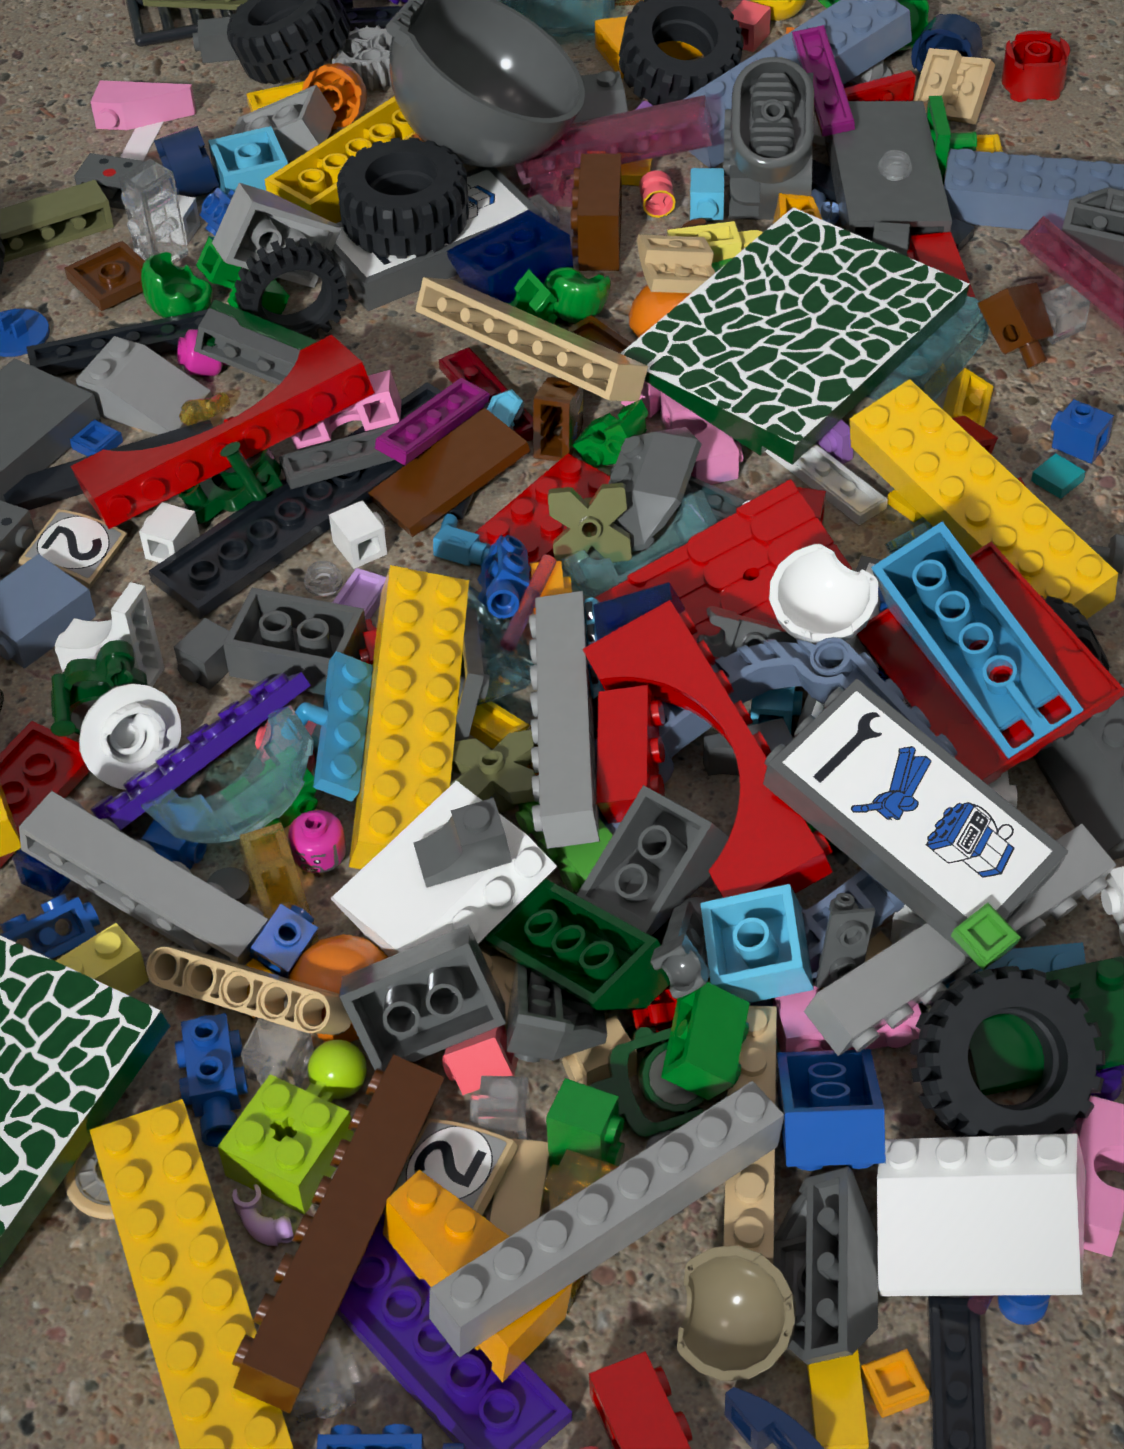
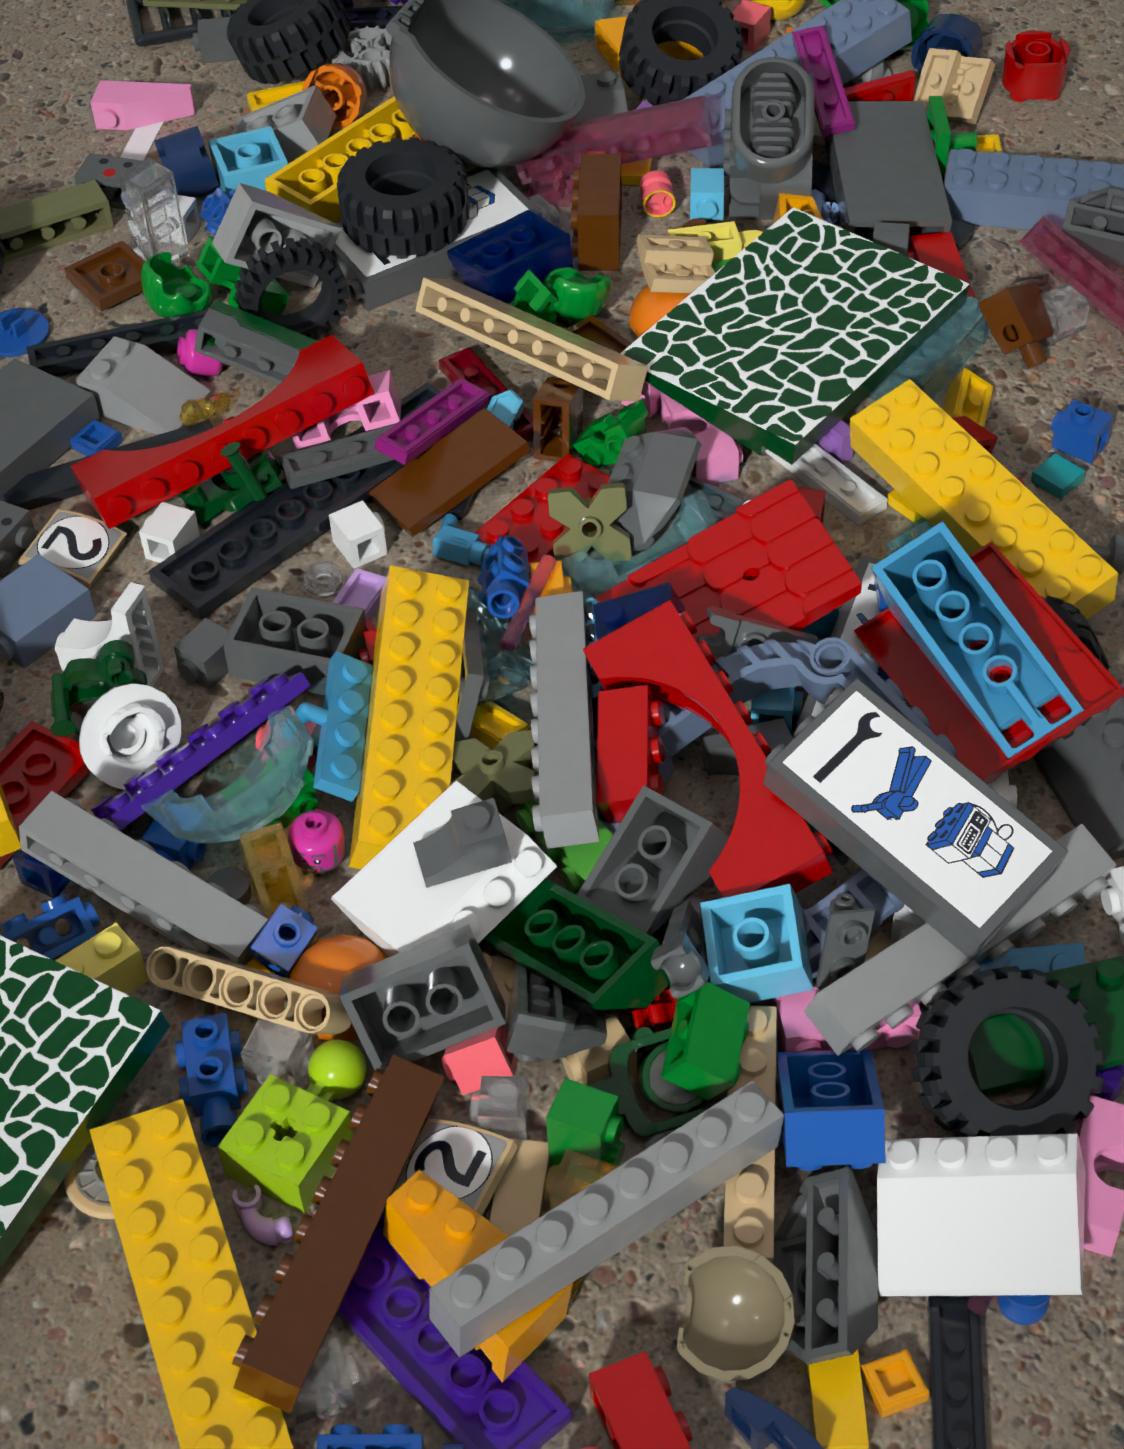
(820, 596): white cylinder -> none
(895, 165): clear plate -> none
(985, 936): bright green tile -> none

